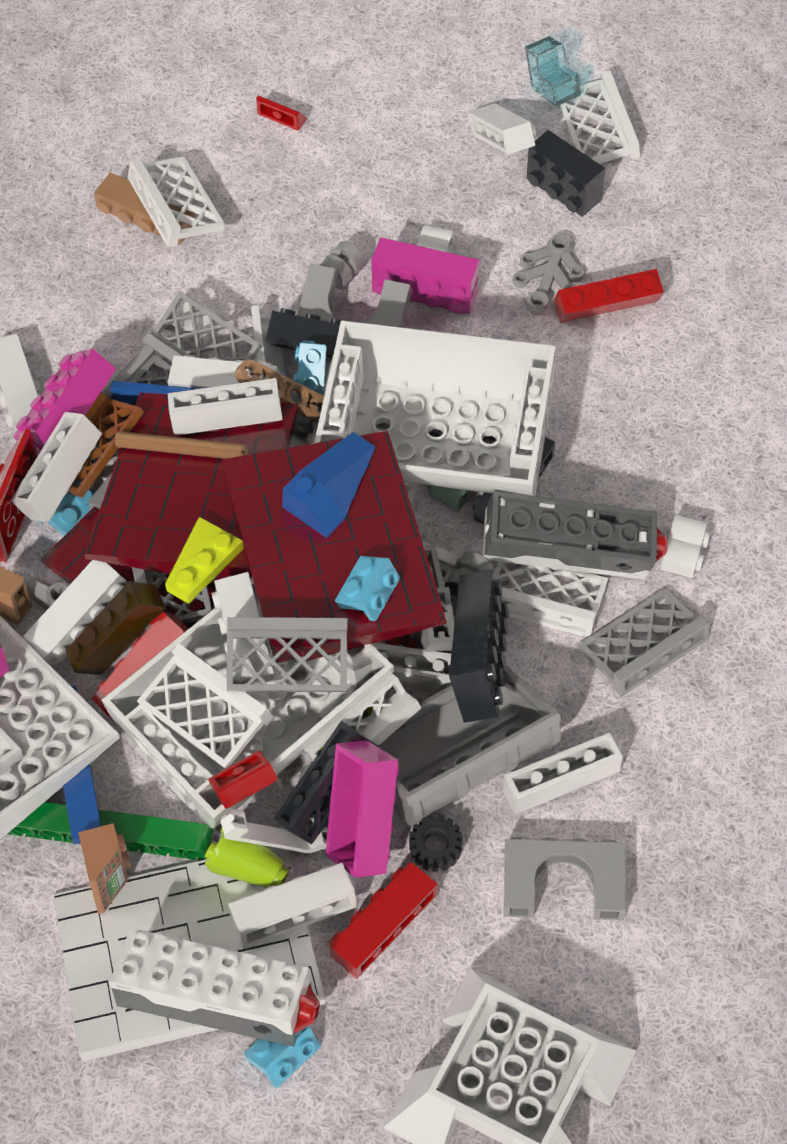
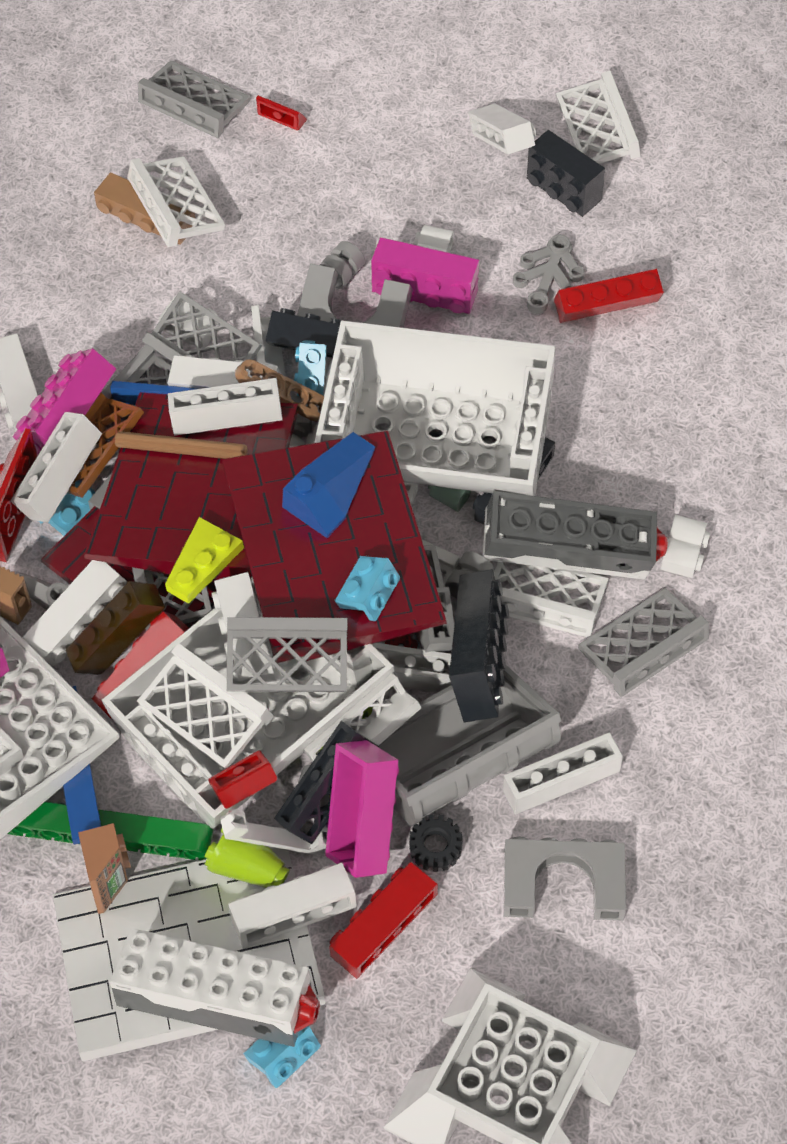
(186, 108): none -> light grey fence
(548, 72): clear light blue brick -> none

